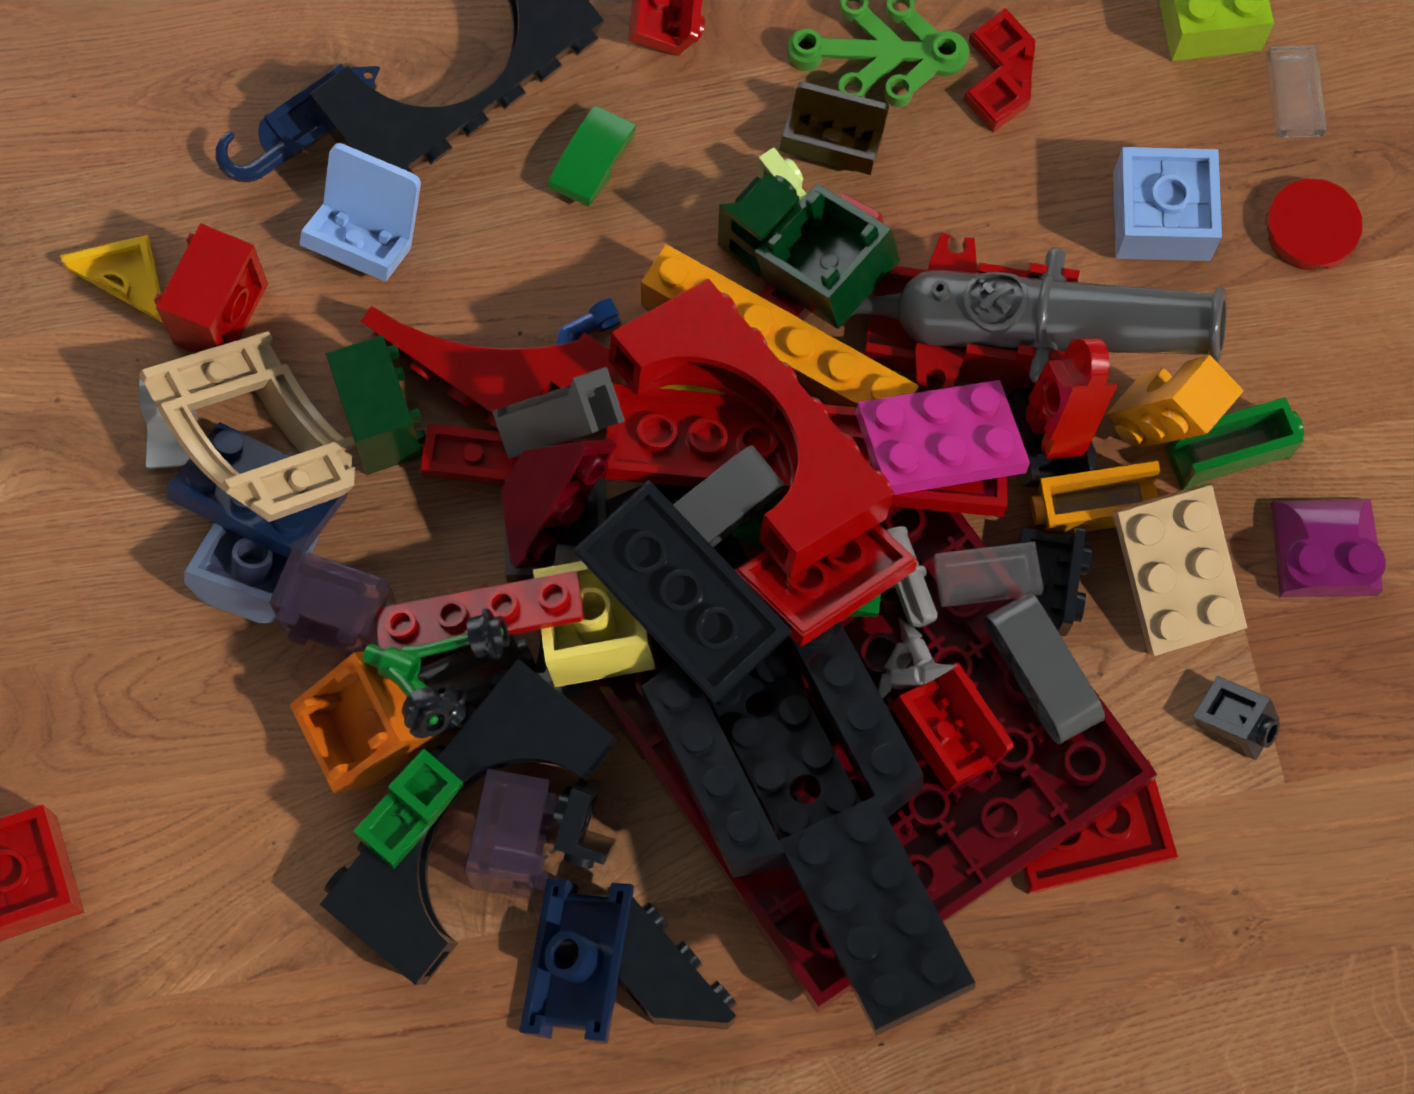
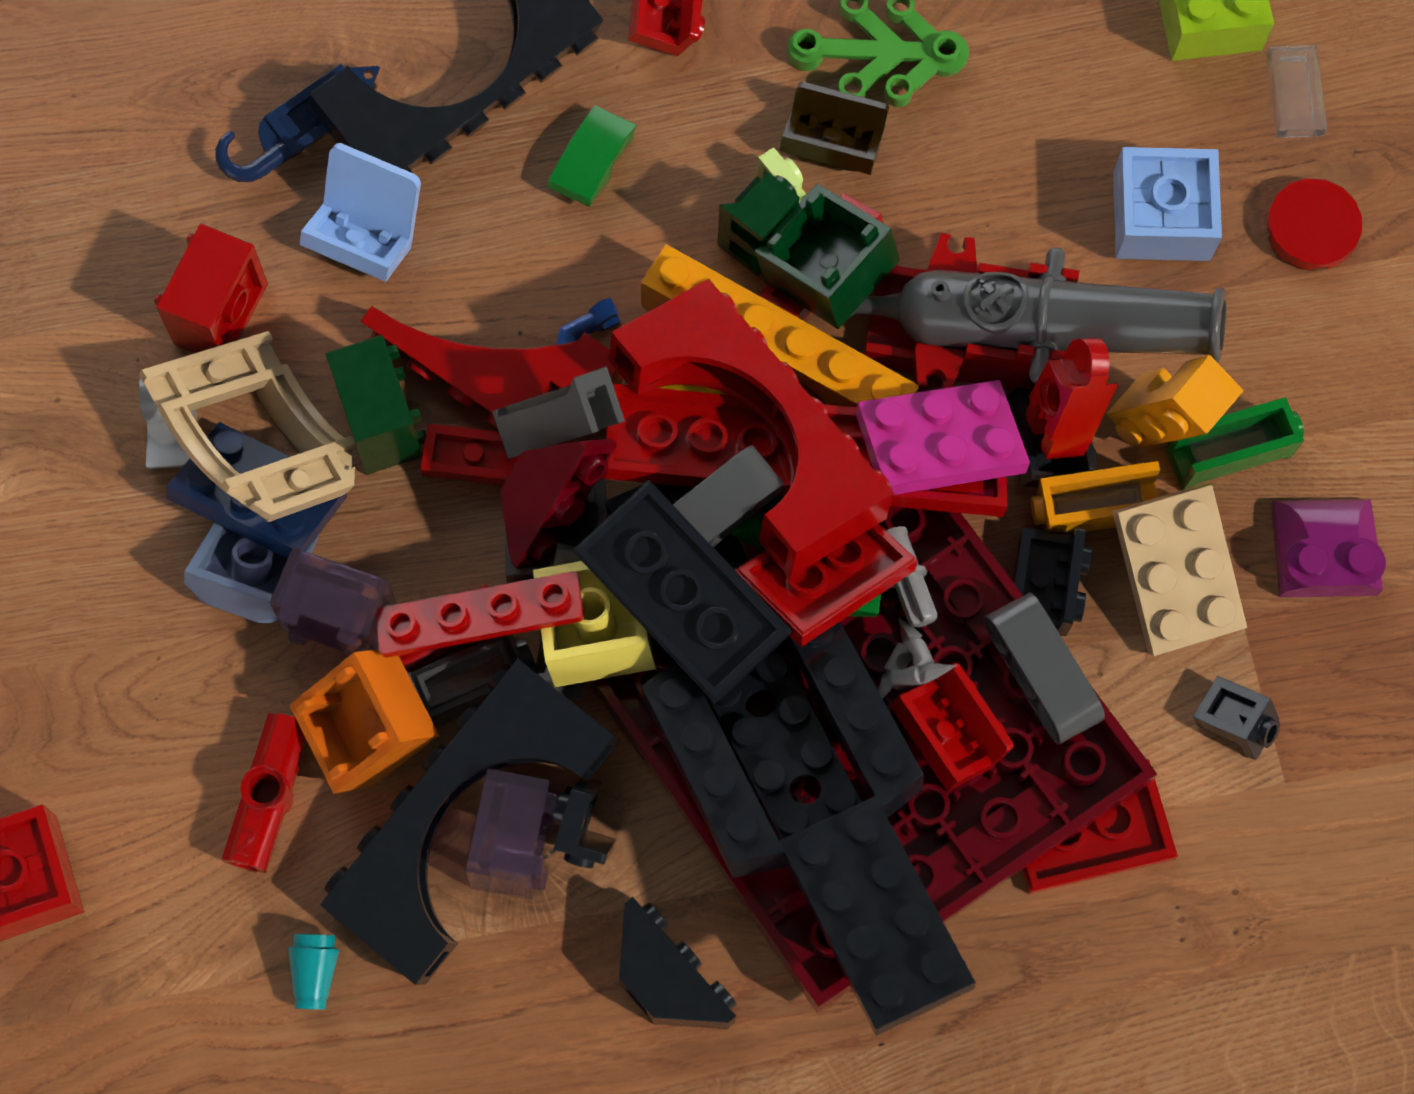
(121, 269): yellow tile -> none
(255, 823): none -> red piece
(312, 969): none -> teal cone
(408, 809): green slope -> none
(425, 708): black plant -> none
(586, 992): dark blue piece -> none
(988, 574): clear tile -> none
(1011, 53): red tile -> none

